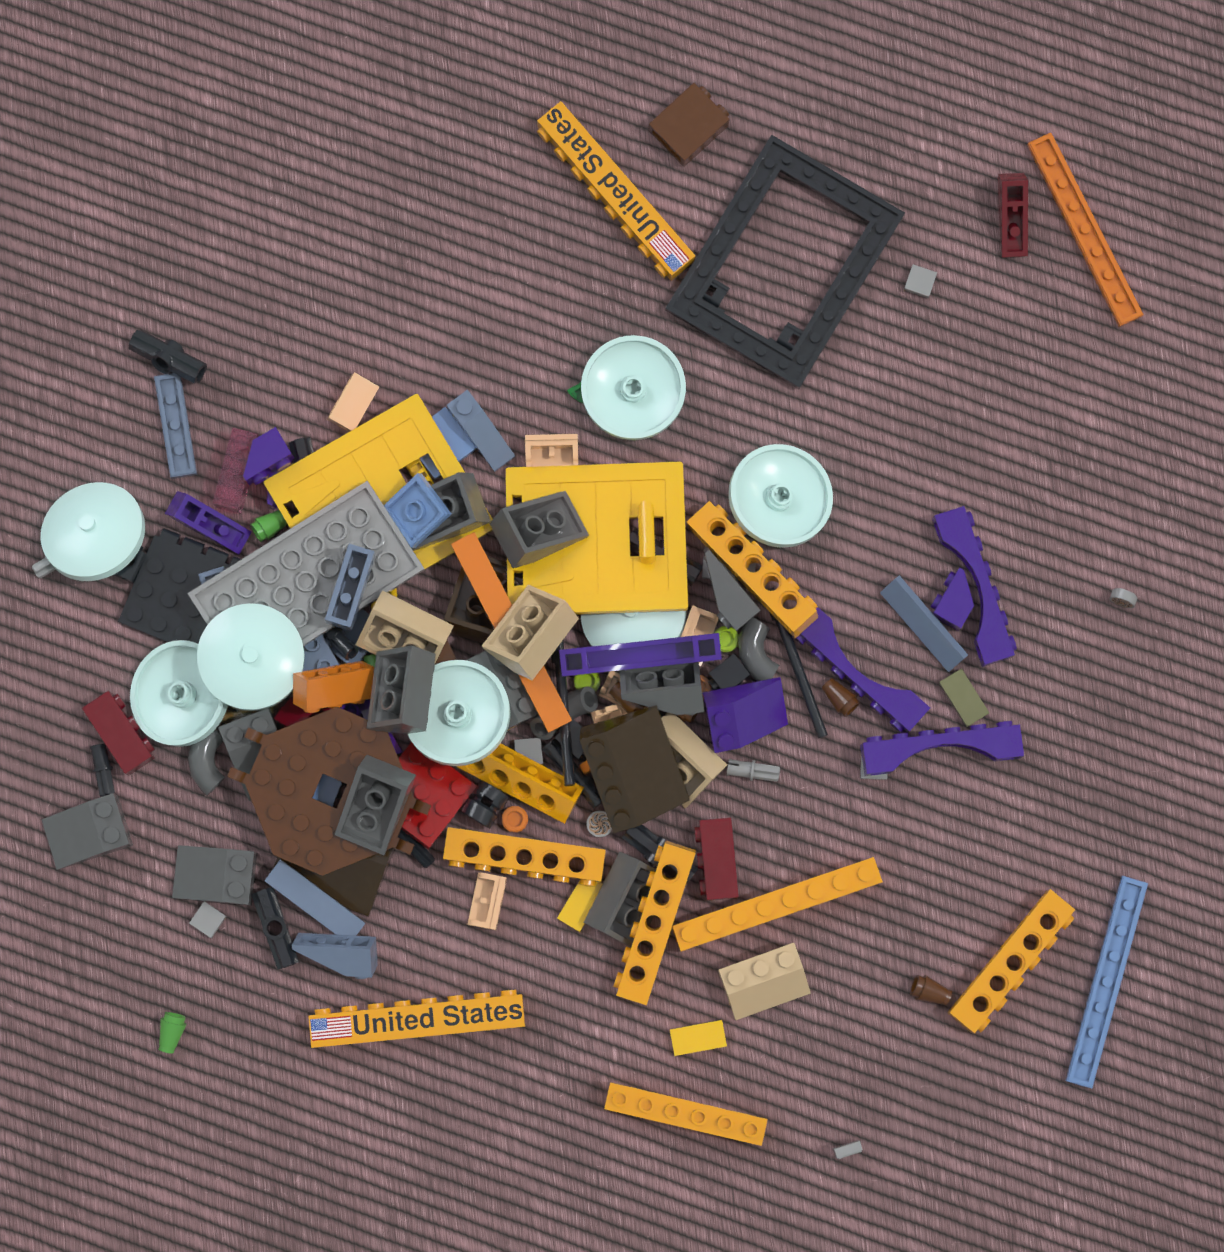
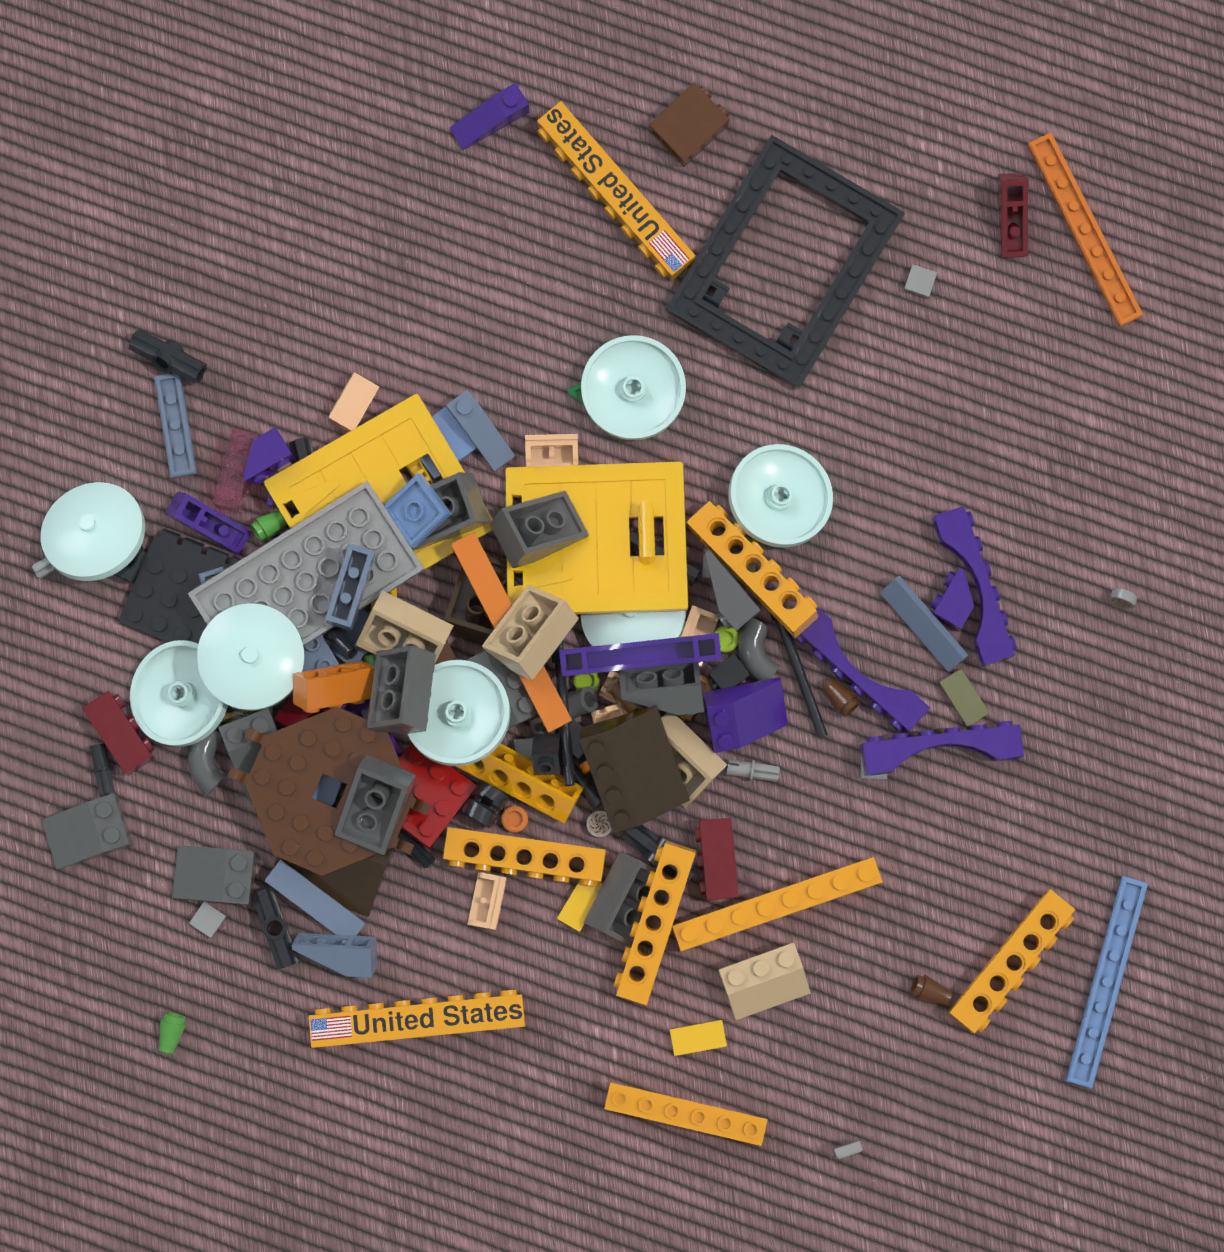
(490, 116): none -> dark purple slope
(546, 754): none -> black brick

